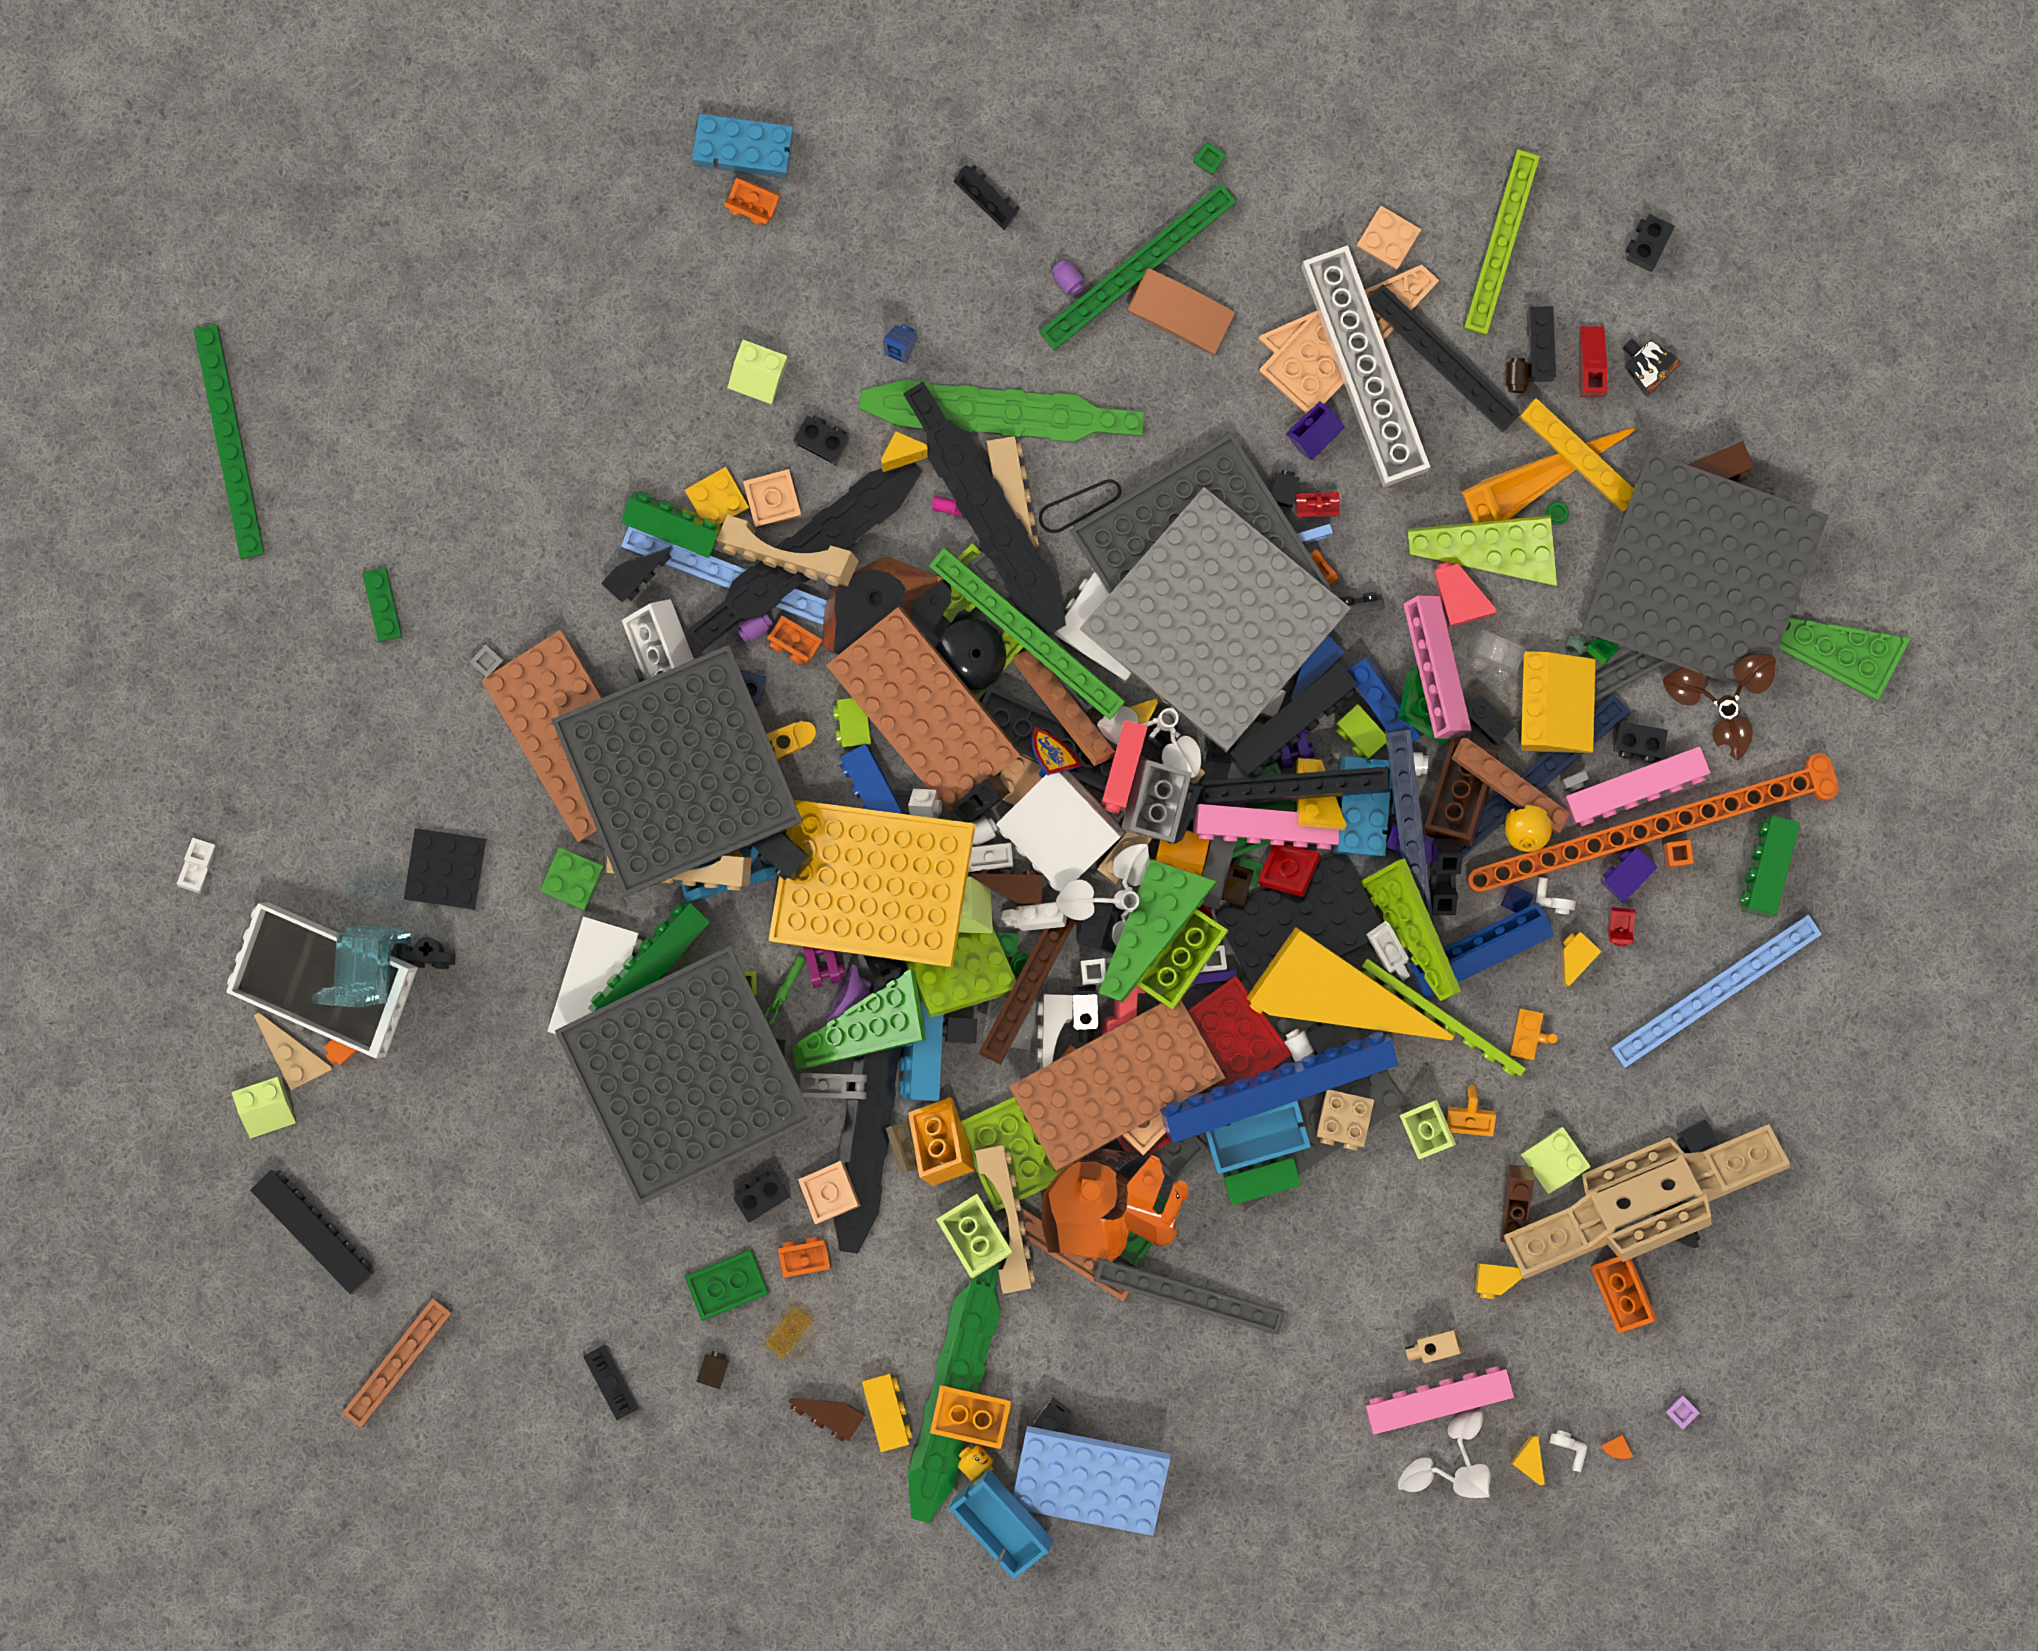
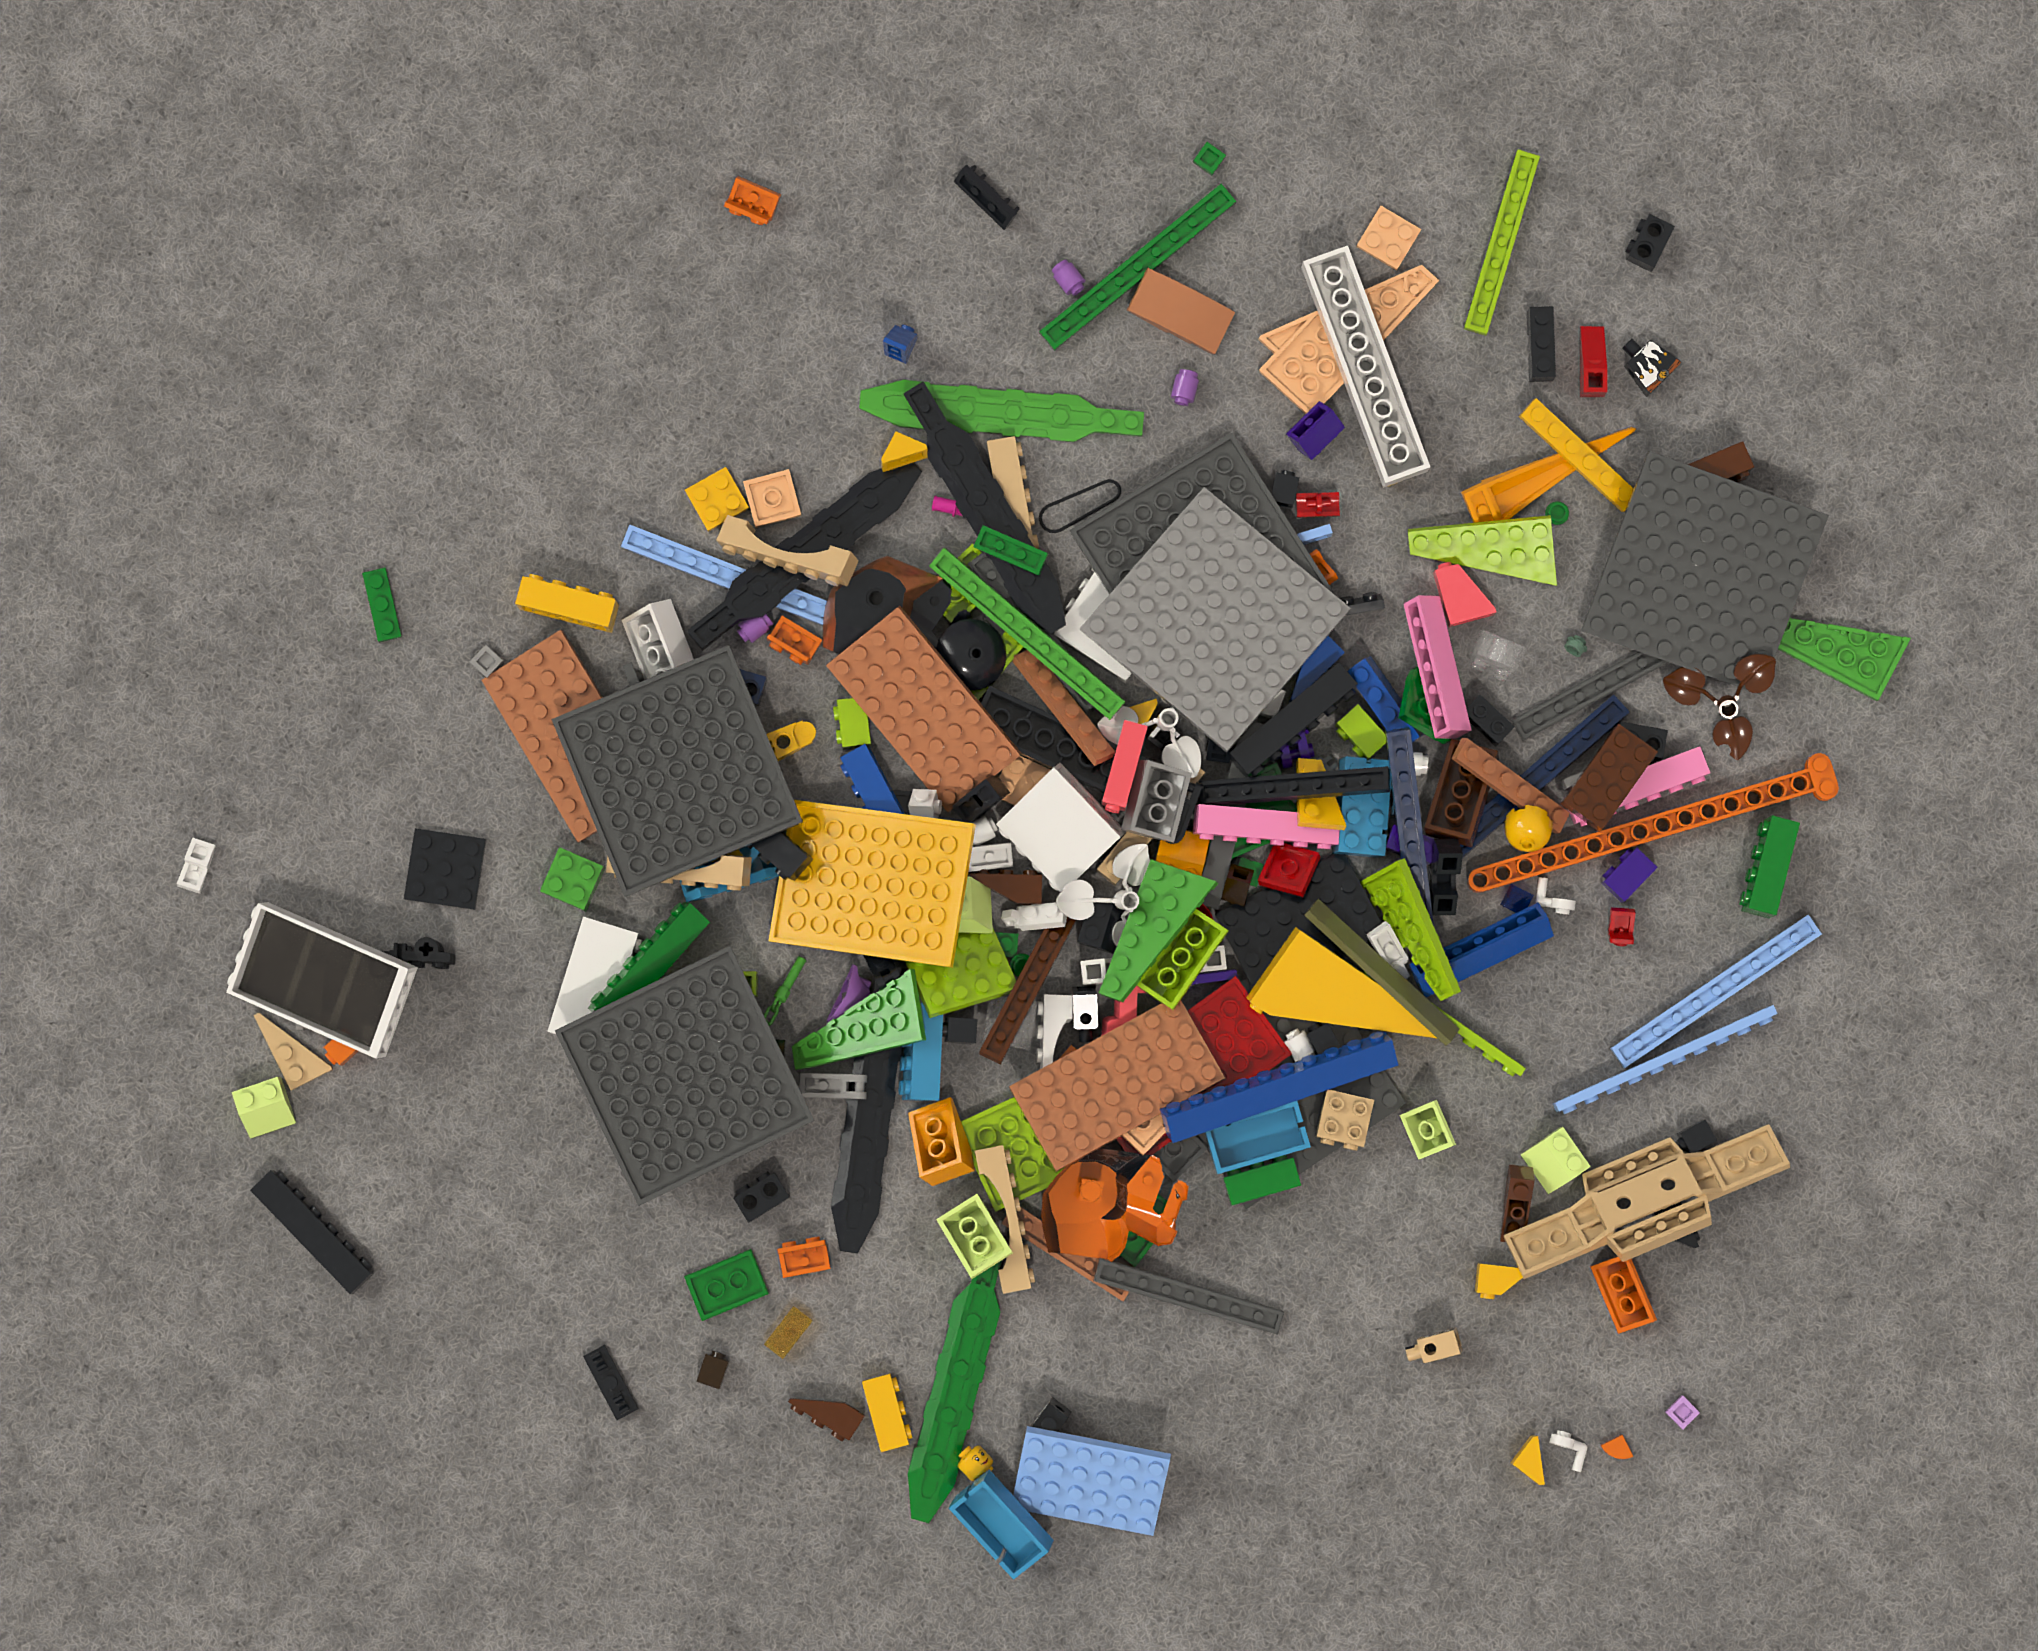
(228, 442): green plate -> none
(362, 966): clear light blue bracket -> none
(397, 1363): nougat plate -> none
(567, 604): none -> yellow brick
(627, 576): black slope -> none
(671, 524): green brick -> none
(743, 146): dark azure piece -> none
(757, 372): yellowish green slope -> none
(818, 444): black brick -> none
(829, 1192): light nougat plate -> none
(834, 969): magenta brick -> none
(903, 1146): dark tan piece -> none
(971, 1417): light orange slope -> none
(1011, 550): none -> green plate
(1052, 754): shield -> none
(1185, 387): none -> medium lavender brick
(1382, 972): none -> olive tile
(1438, 1401): bright pink brick -> none
(1442, 358): black plate -> none
(1469, 1480): white plant -> none
(1471, 1119): light orange plate -> none
(1517, 375): dark brown brick -> none
(1528, 1034): light orange plate -> none
(1557, 703): yellow slope -> none
(1576, 956): yellow slope -> none
(1602, 650): green plate -> none
(1608, 777): none -> reddish brown brick
(1656, 1064): none -> light blue plate
(1678, 854): orange brick -> none

